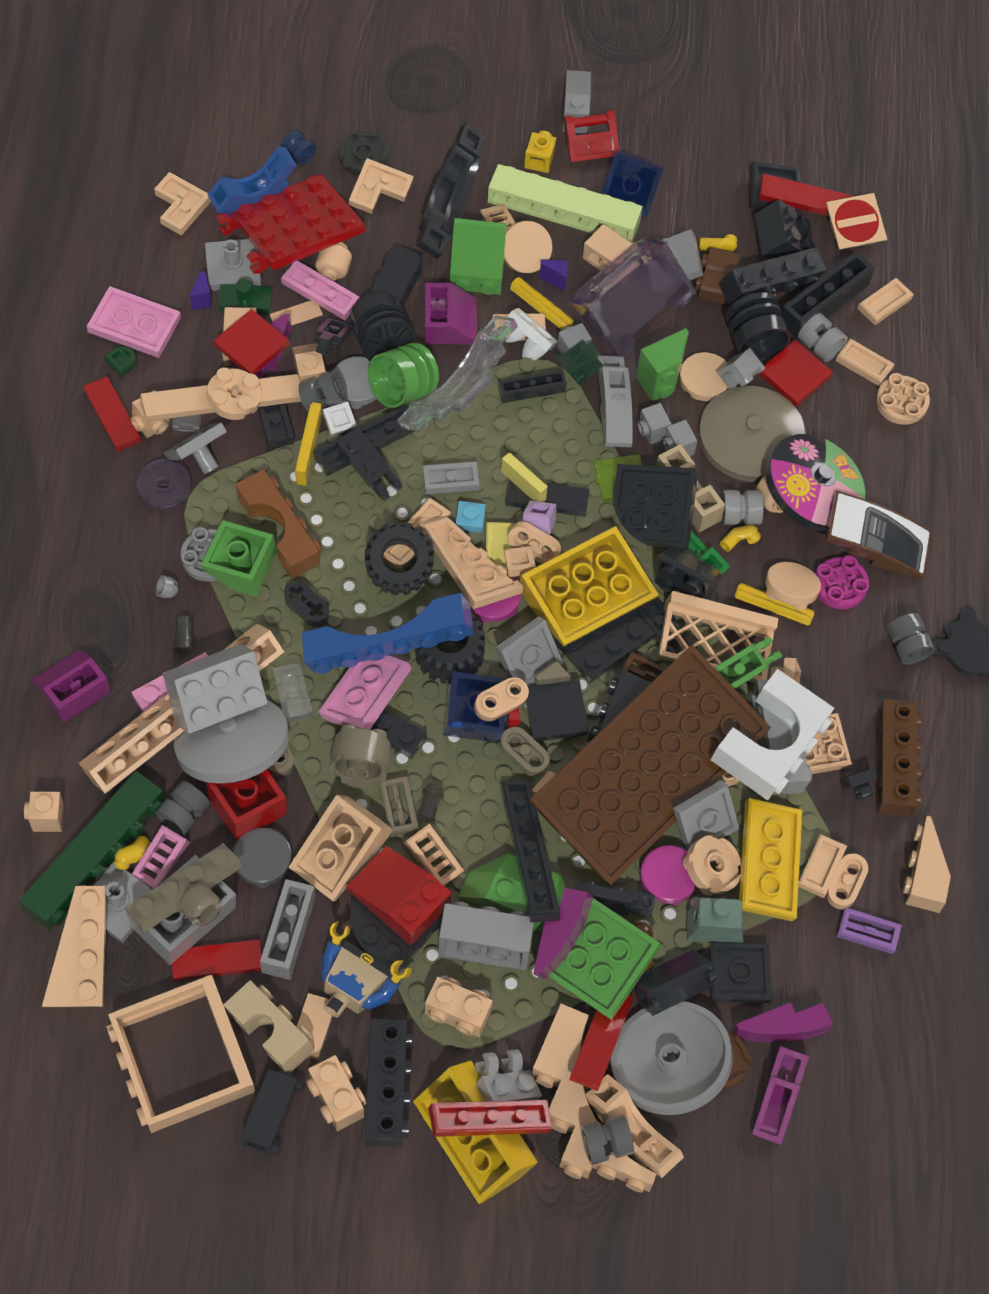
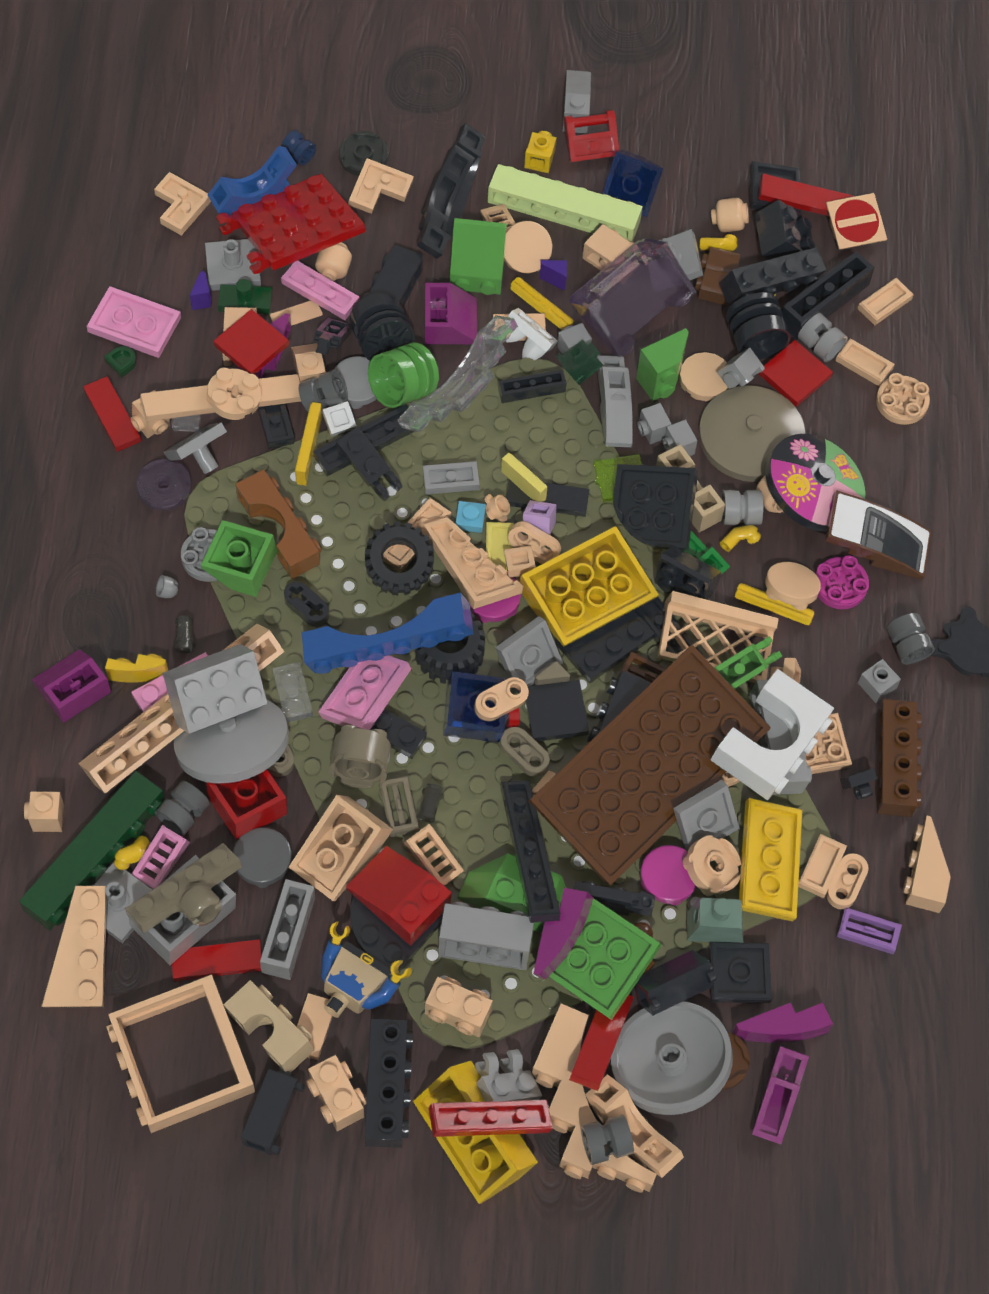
(146, 669): none -> yellow slope
(497, 507): none -> light nougat plate
(730, 215): none -> light nougat head
(877, 687): none -> light grey plate

